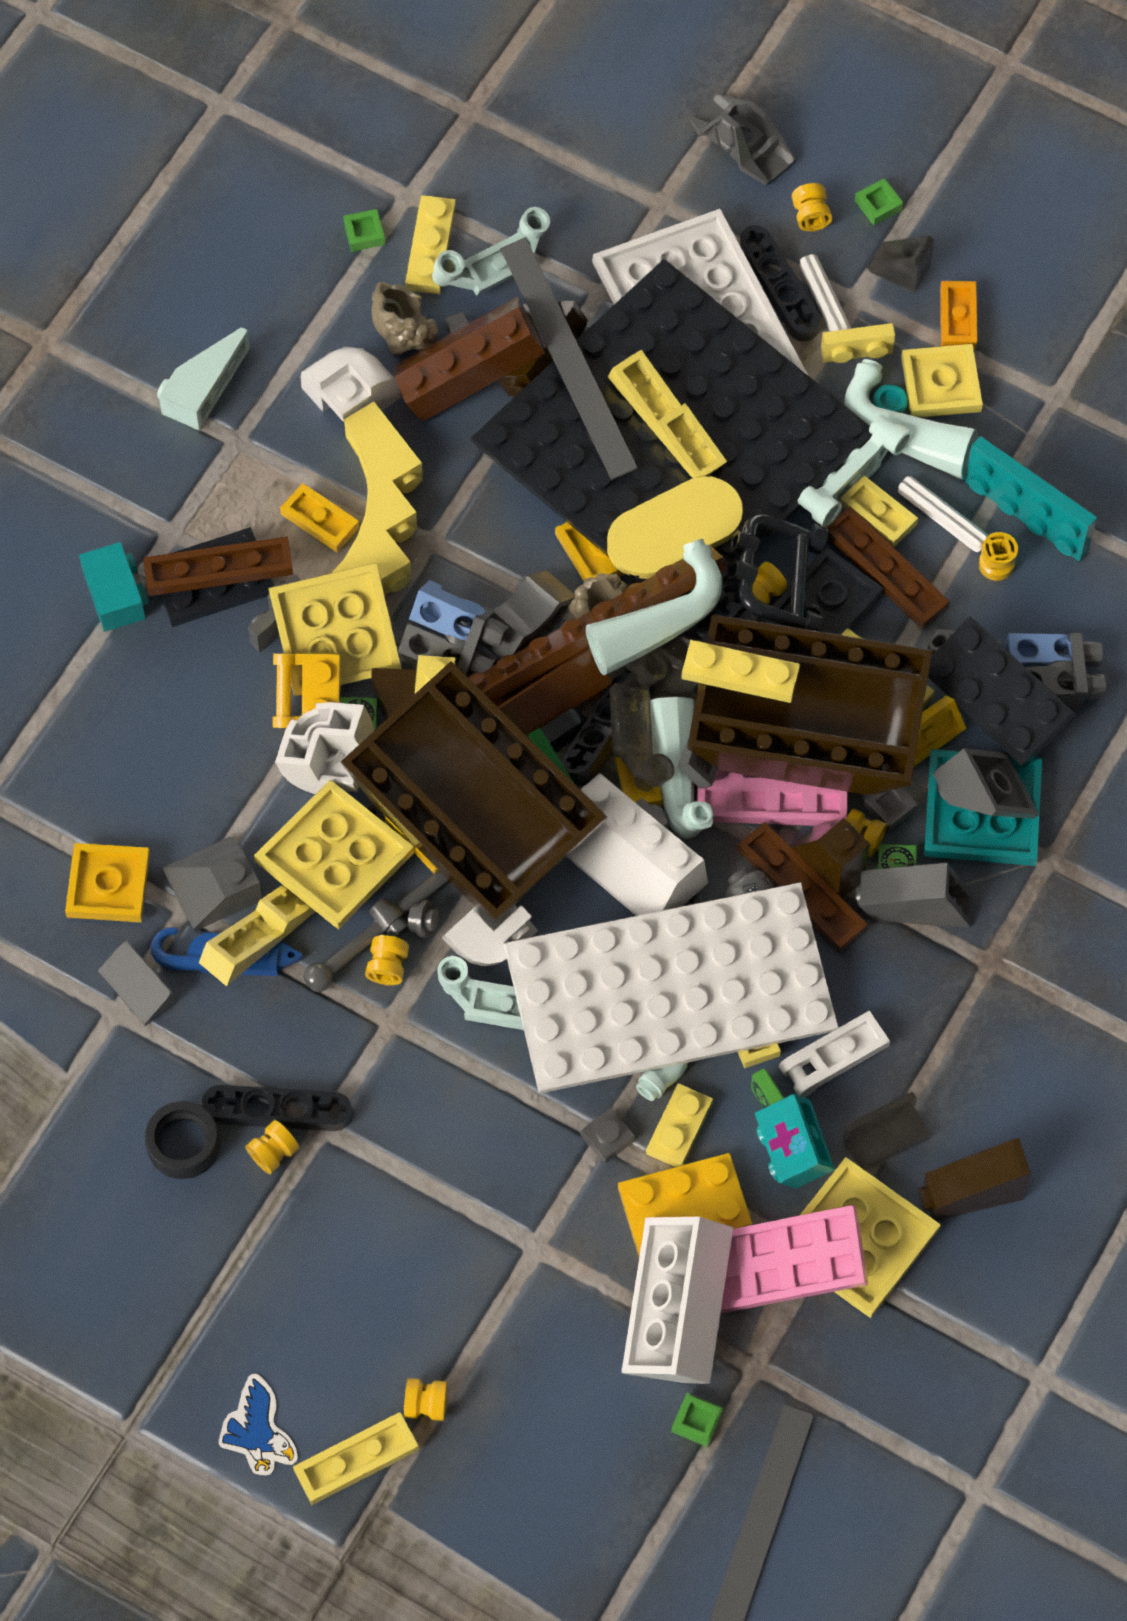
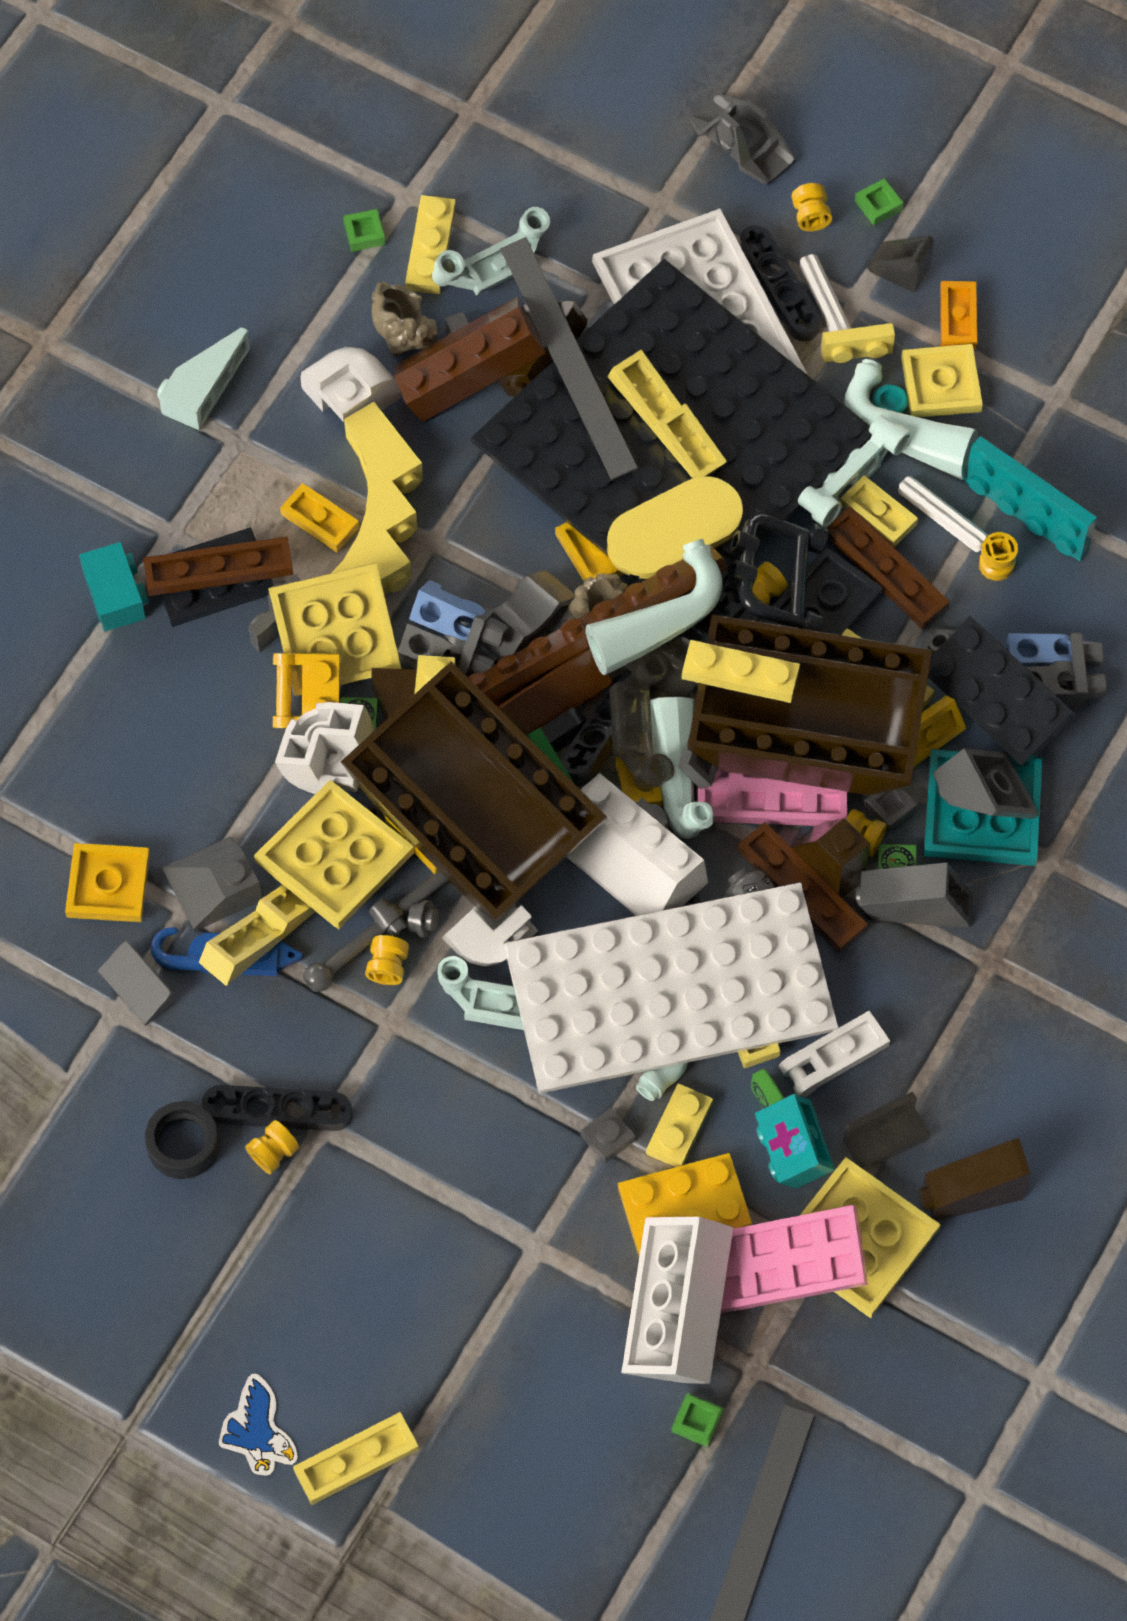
(425, 1399): yellow wheel -> none

